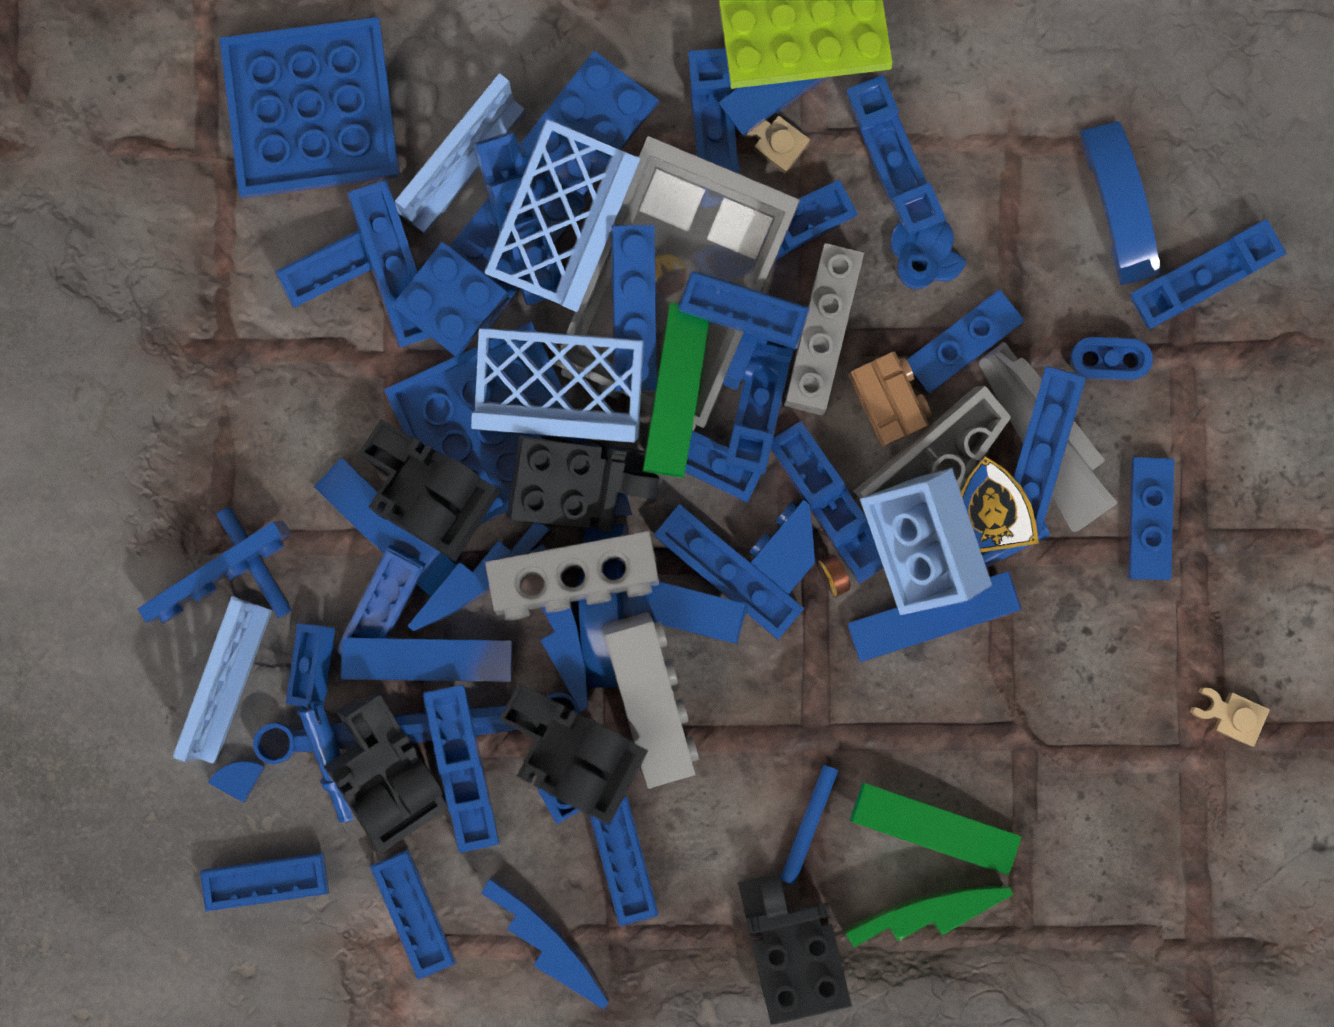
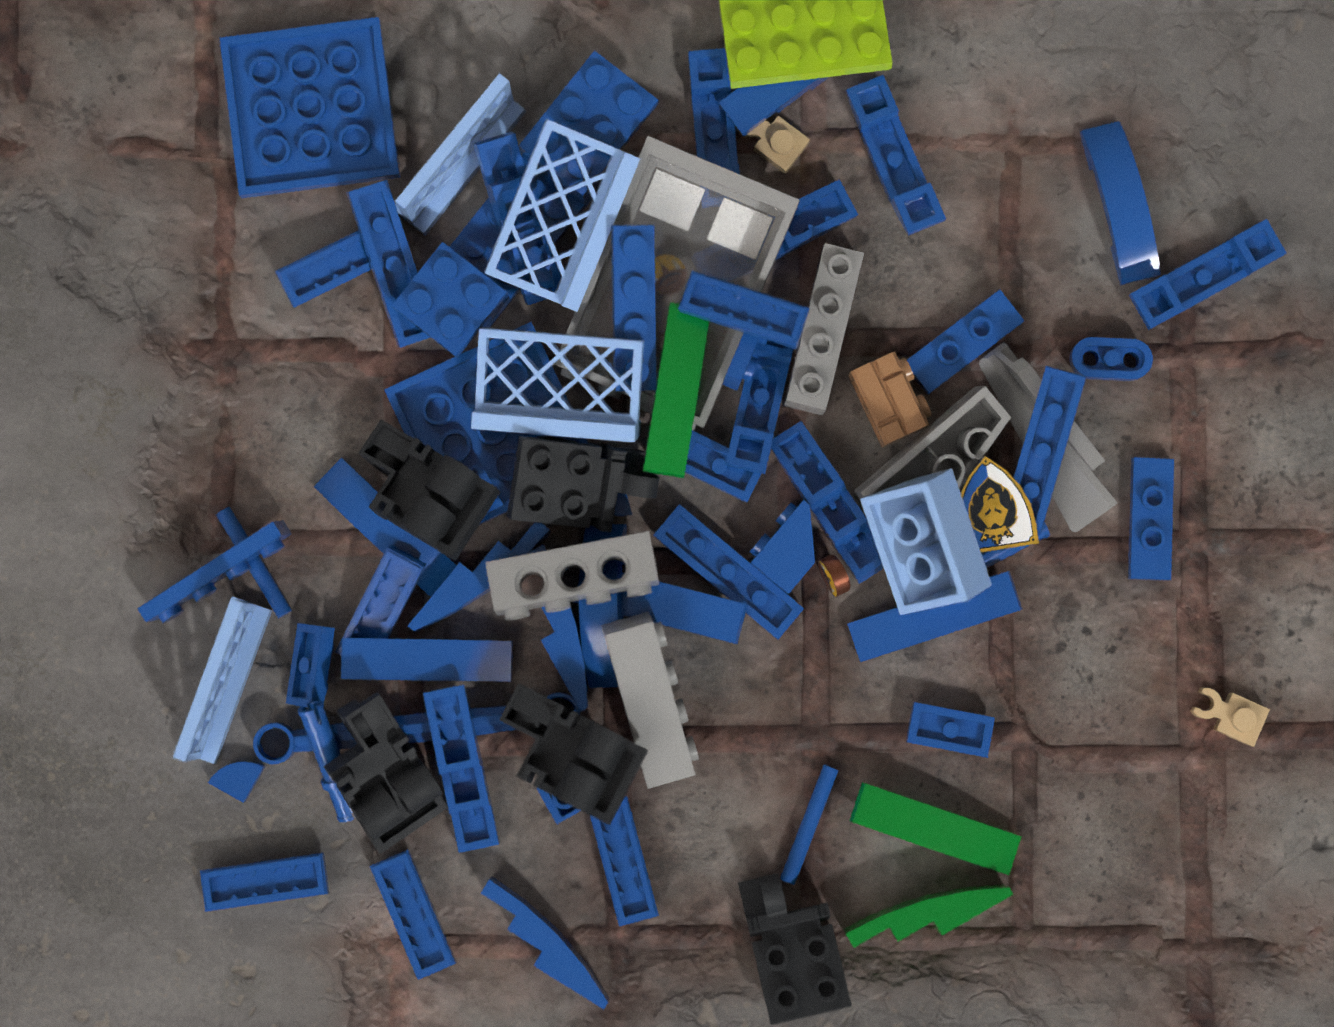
(929, 249): blue plate -> none
(950, 729): none -> blue plate

